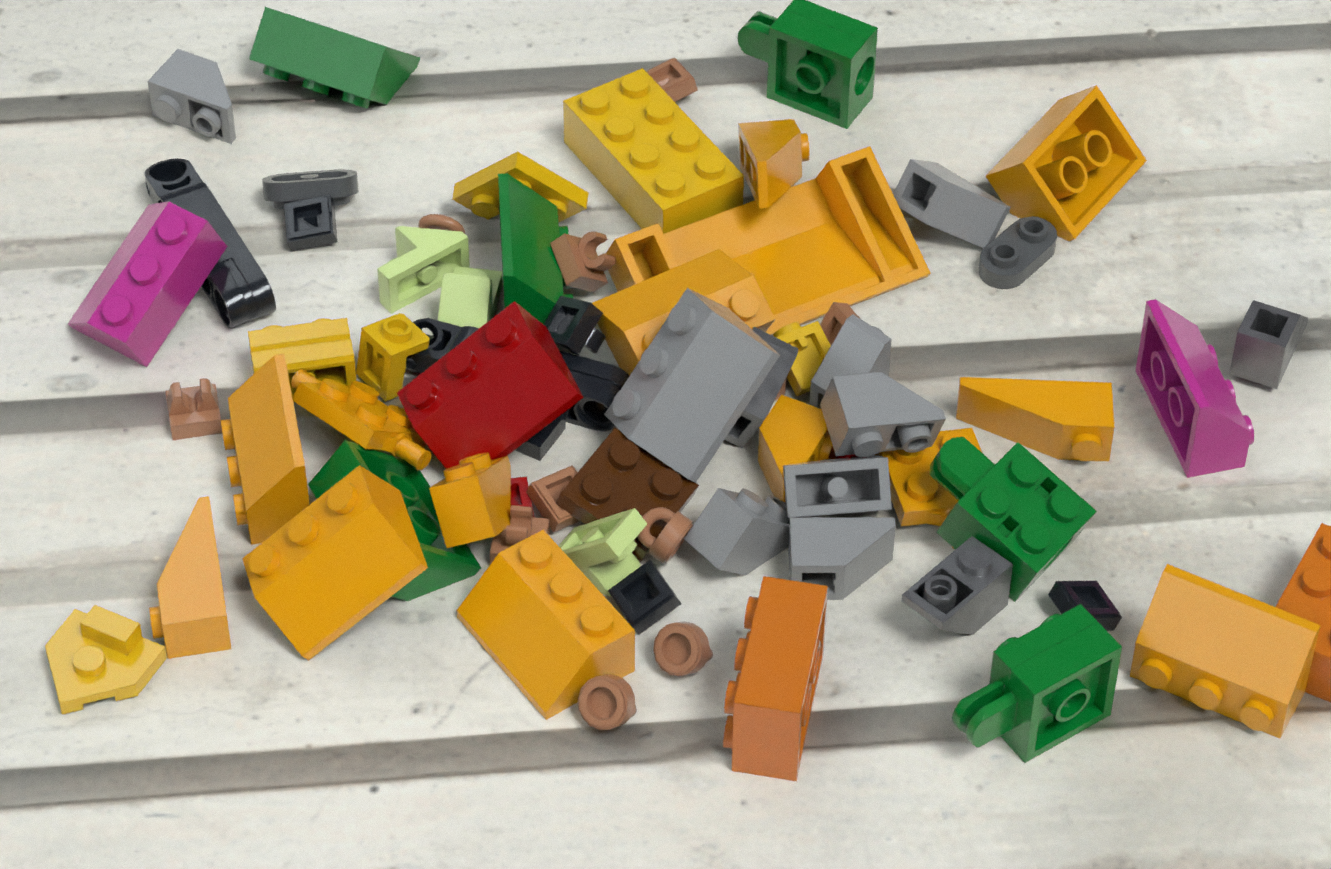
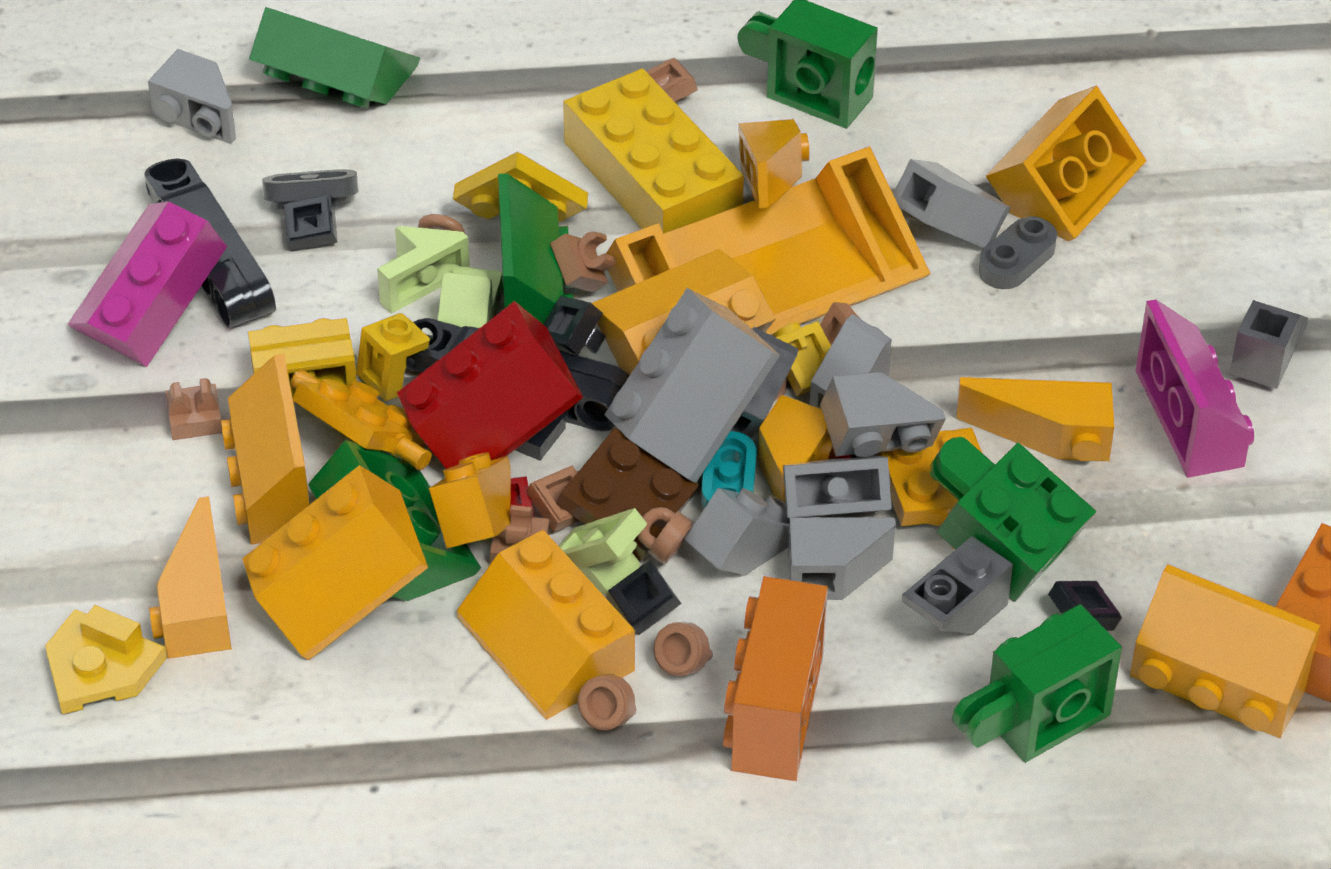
(731, 467): none -> teal plate

